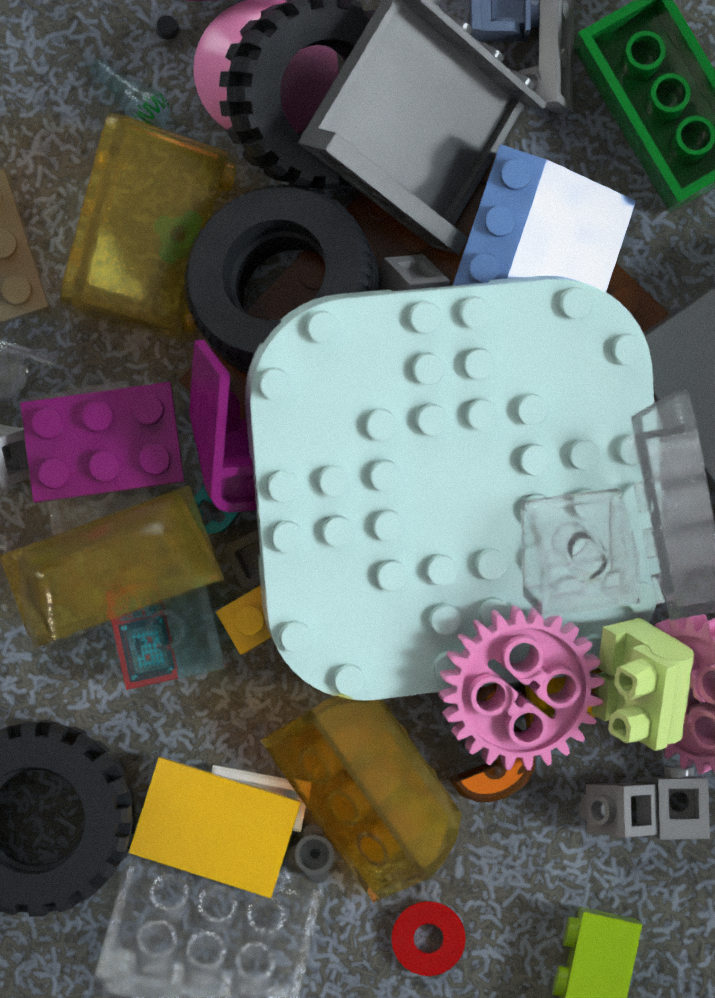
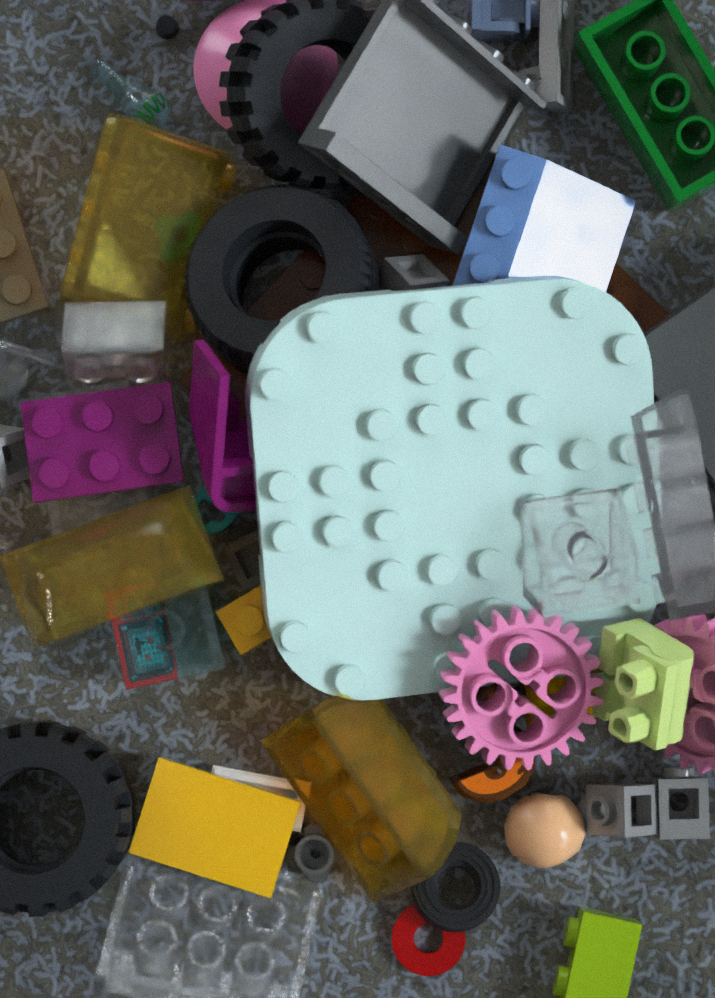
(116, 341): none -> clear slope
(482, 903): none -> black tyre
(544, 830): none -> light nougat hair

